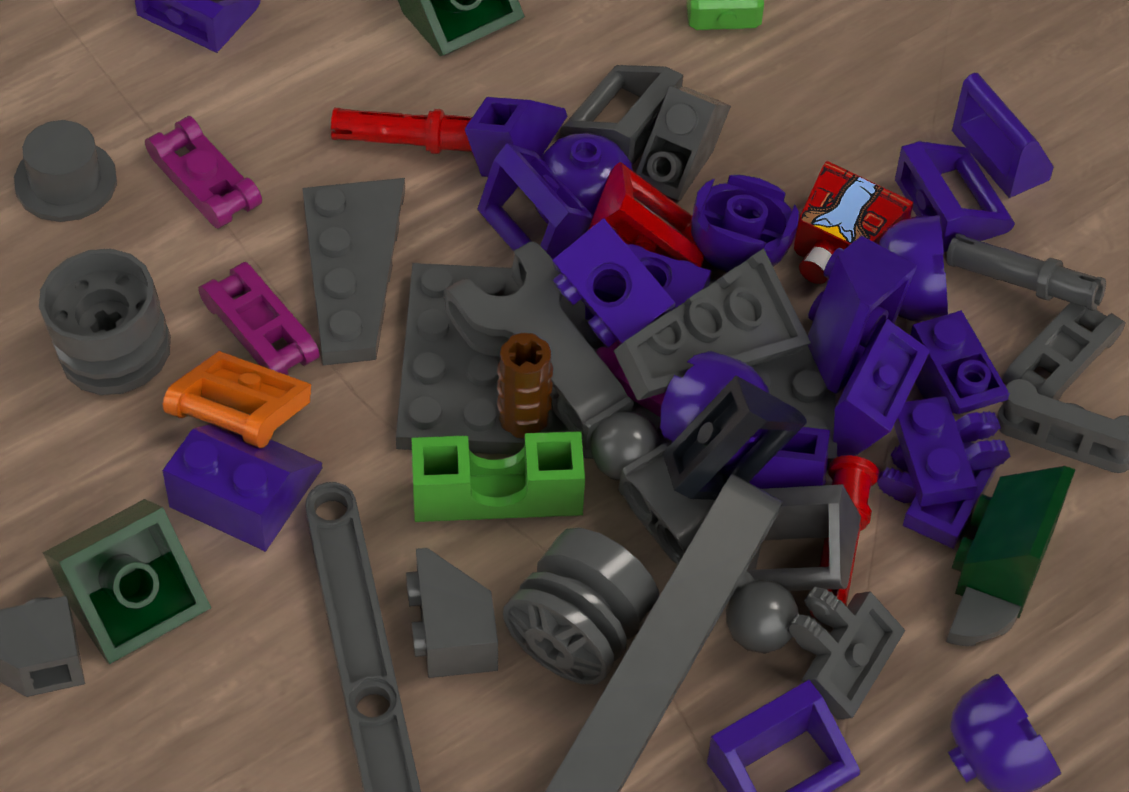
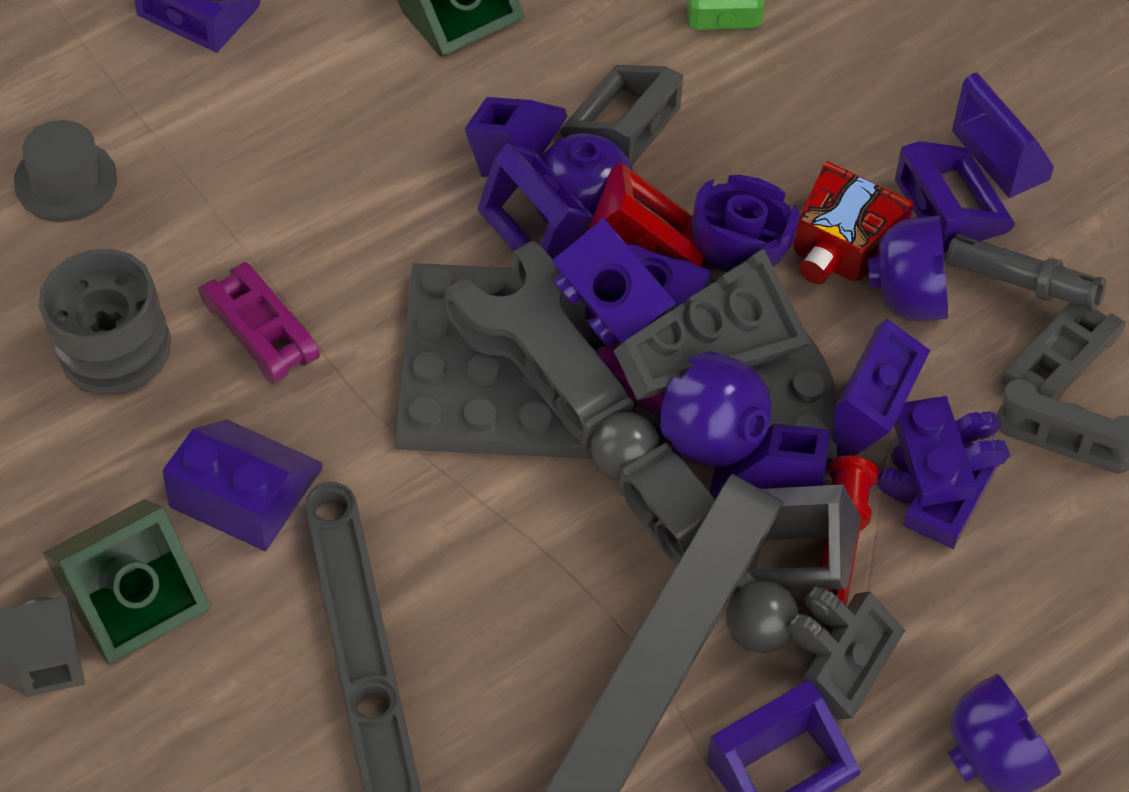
(202, 173): magenta plate -> none
(240, 385): orange plate -> none
(351, 262): dark grey wing -> none
(432, 130): red pin -> none
(456, 618): dark grey slope -> none
(524, 384): reddish brown axle -> none
(536, 482): bright green arch -> none
(581, 605): dark grey wheel -> none
(681, 140): dark grey slope -> none
(719, 434): black tile -> none
(861, 293): dark purple slope -> none
(957, 365): dark purple slope -> none
(981, 618): dark grey tile -> none
(1012, 534): dark green slope -> none

